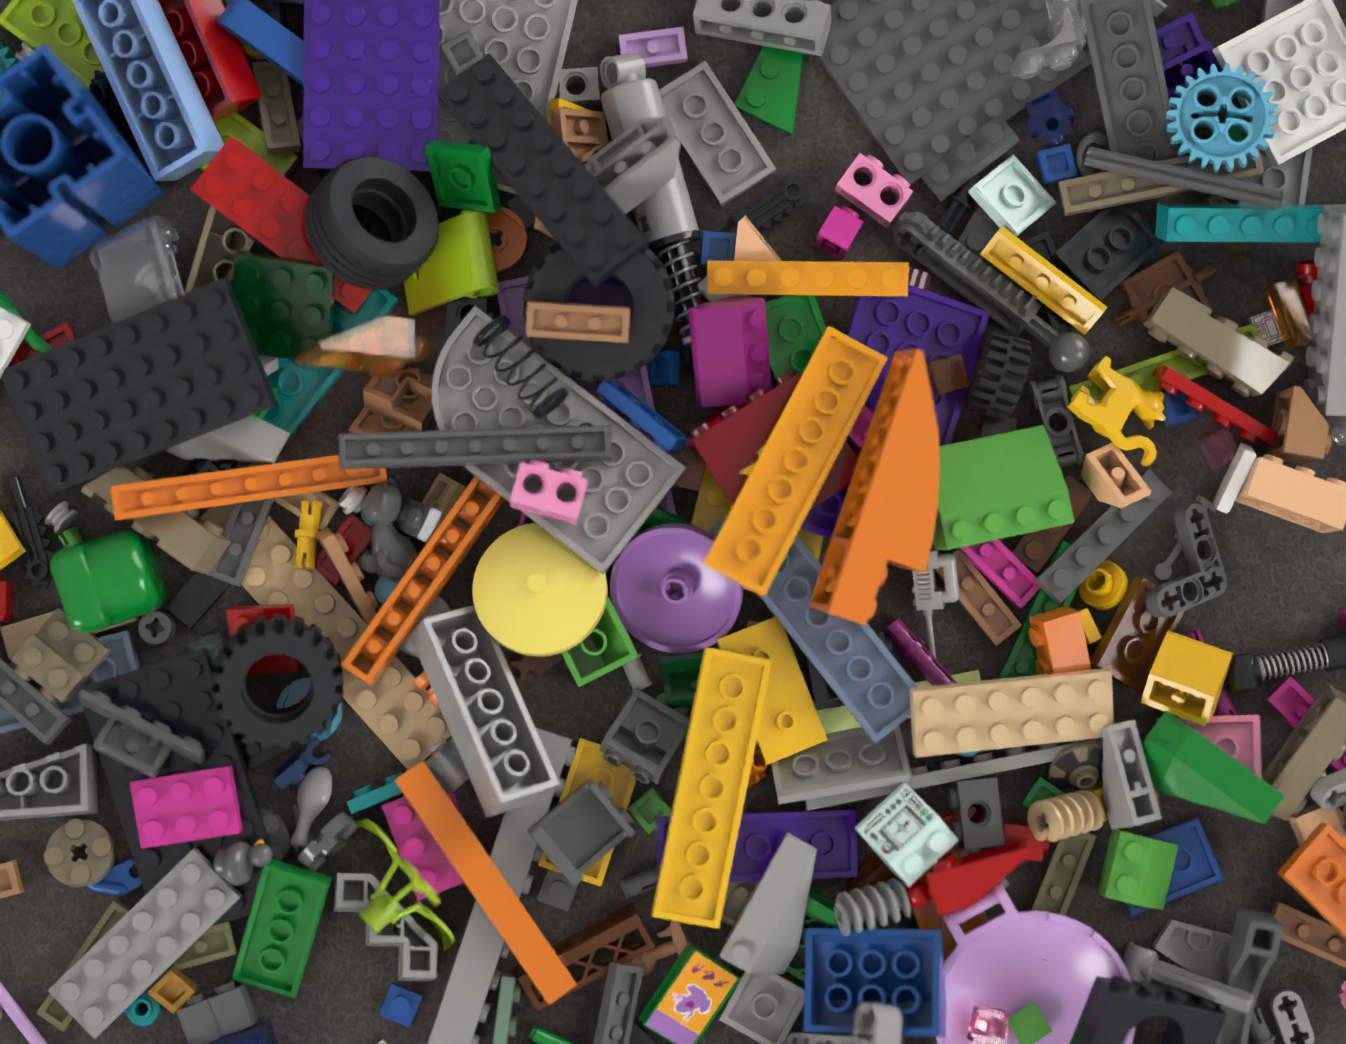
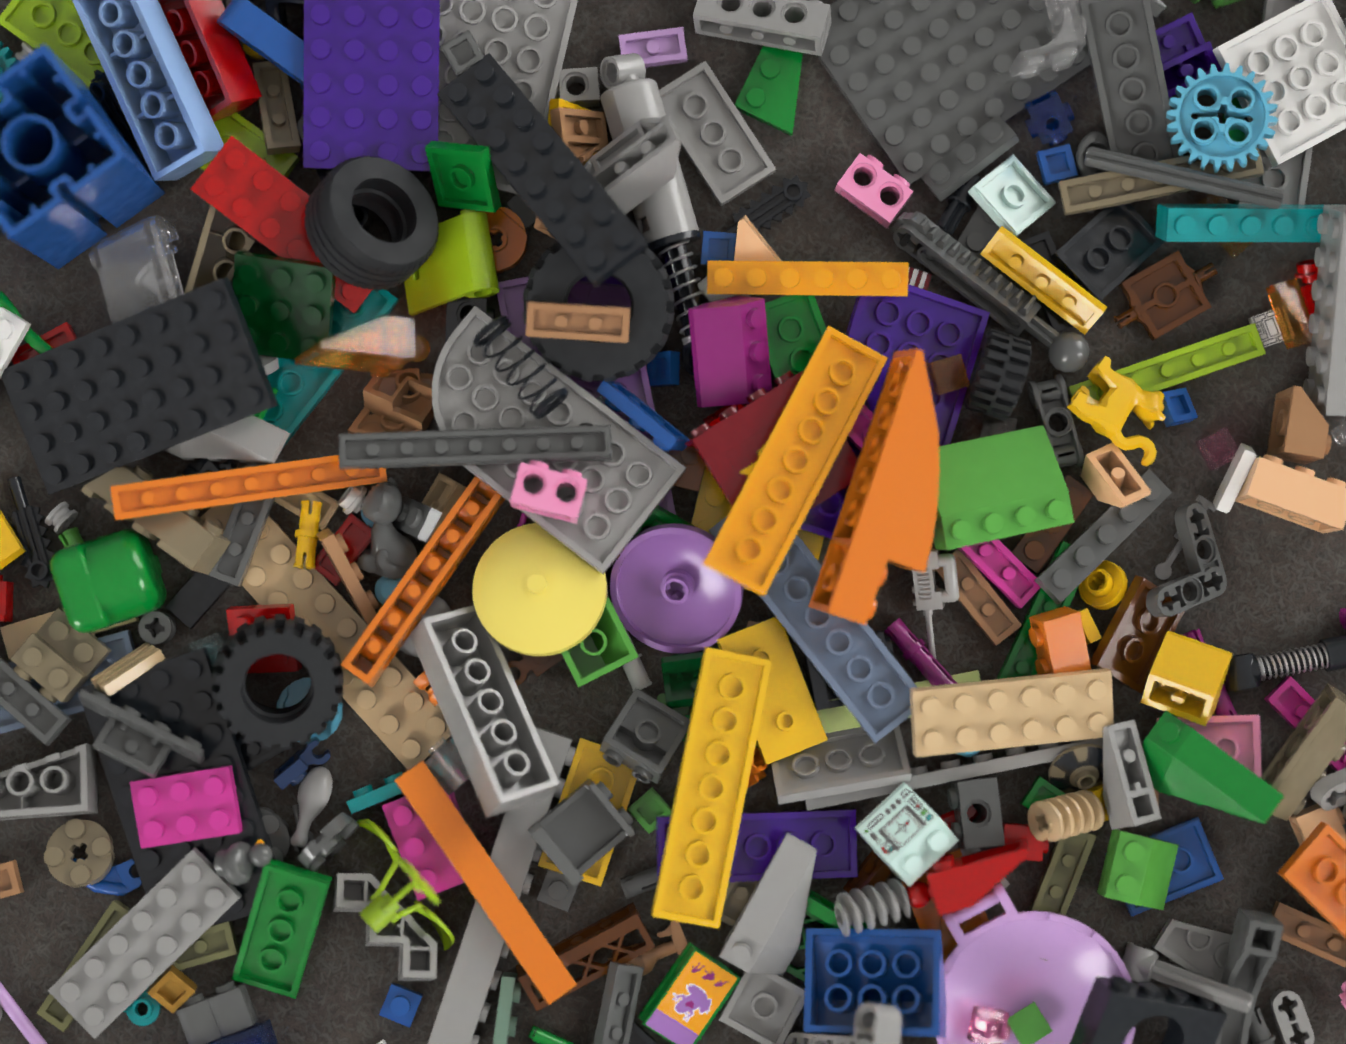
(127, 669): none -> tan tile
(838, 232): dark pink slope -> none
(1215, 343): dark tan wedge -> none
(1224, 412): red plate -> none

